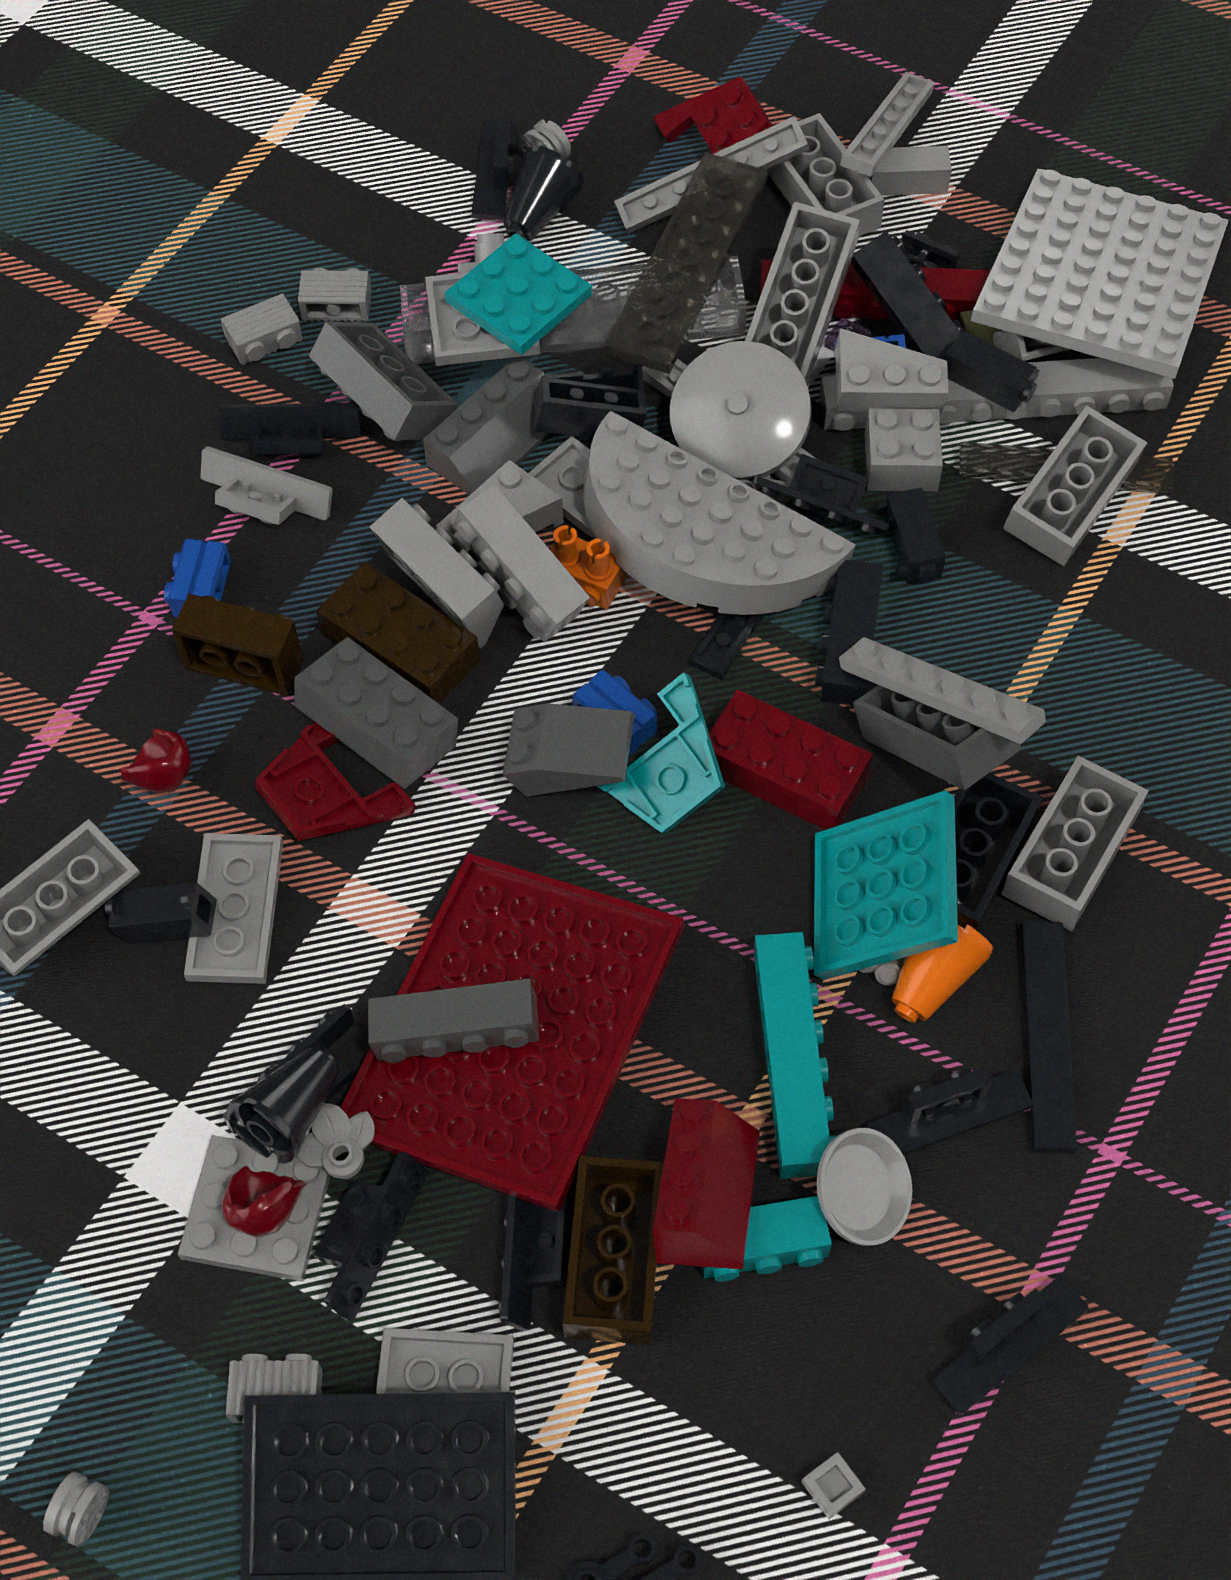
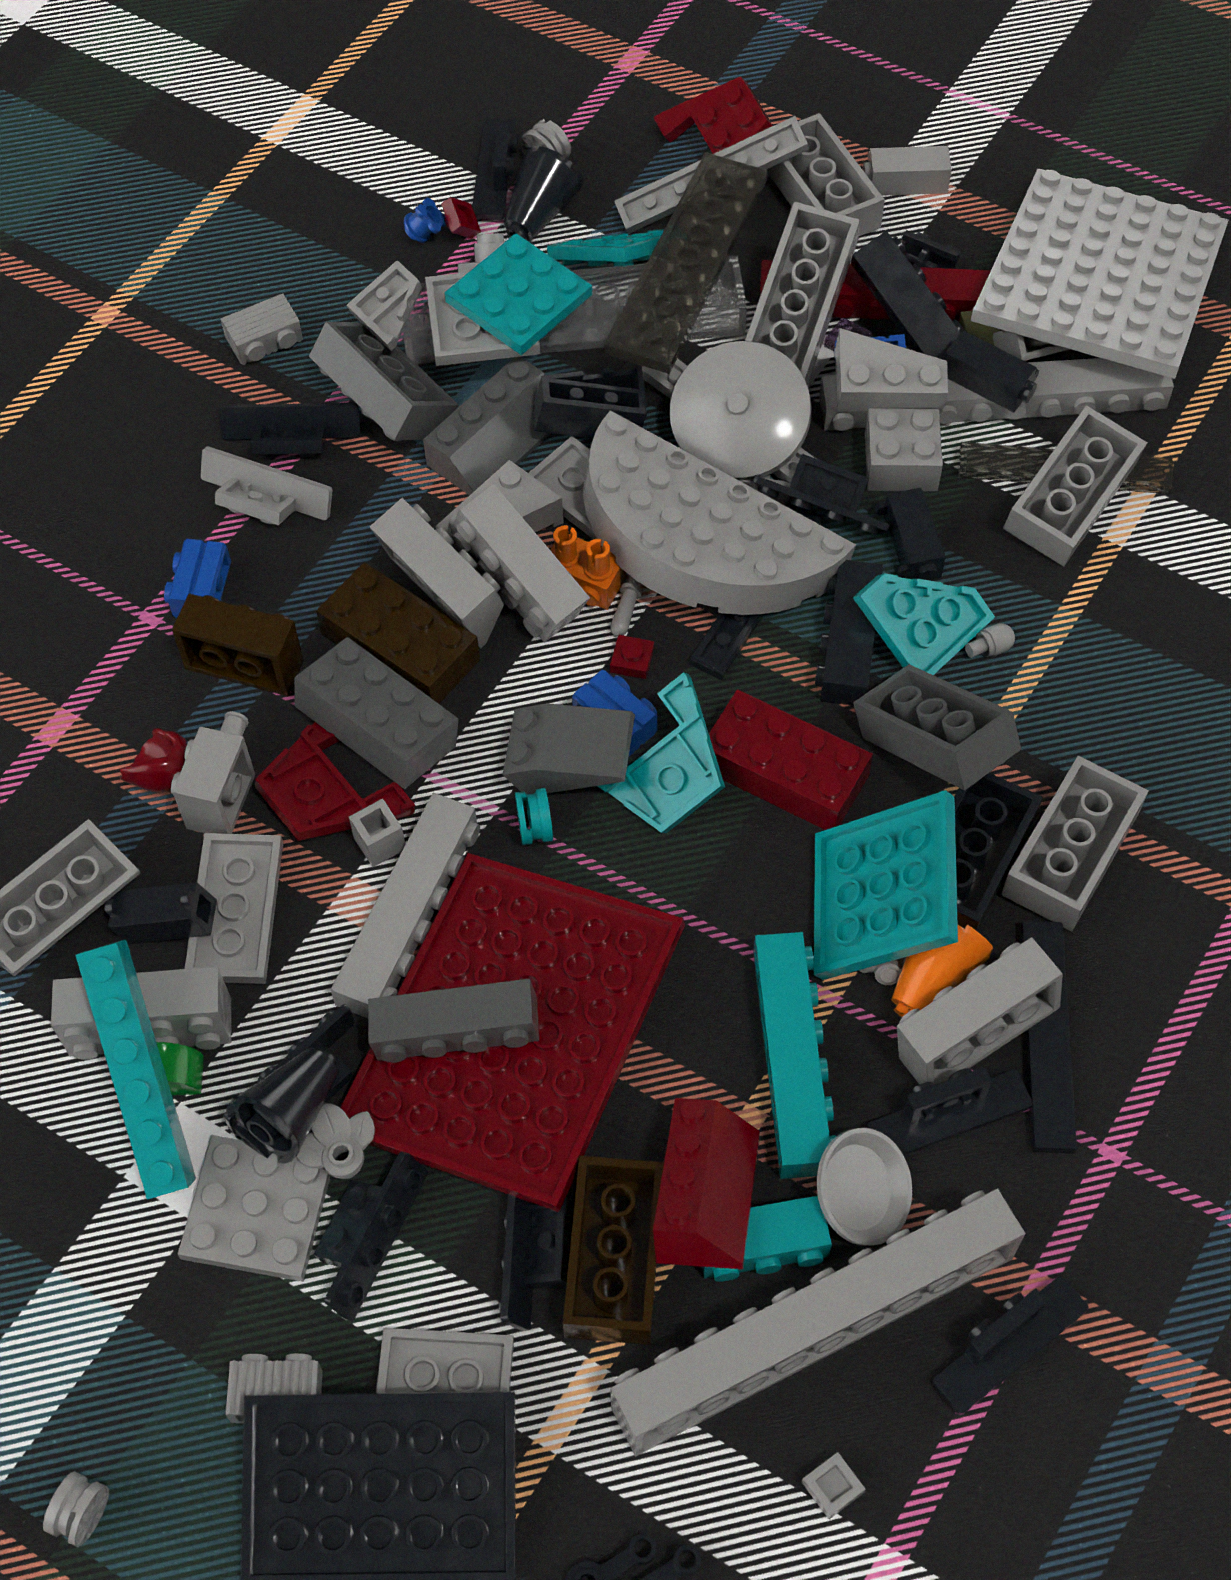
(136, 1069): none -> teal brick
(182, 1005): none -> light grey brick
(182, 1068): none -> green brick
(214, 777): none -> light grey brick
(260, 1201): dark red hair -> none
(334, 295): light grey brick -> none
(377, 832): none -> light grey brick
(387, 303): none -> light grey wing
(406, 904): none -> light grey brick
(424, 221): none -> blue brick
(460, 217): none -> dark red plate
(538, 816): none -> teal wheel
(616, 248): none -> teal plate
(622, 617): none -> light grey piece
(632, 657): none -> dark red plate
(814, 1321): none -> light grey brick
(887, 124): light grey plate -> none
(923, 618): none -> teal plate
(943, 690): light grey plate -> none
(980, 1013): none -> light grey brick
(991, 641): none -> light grey cylinder

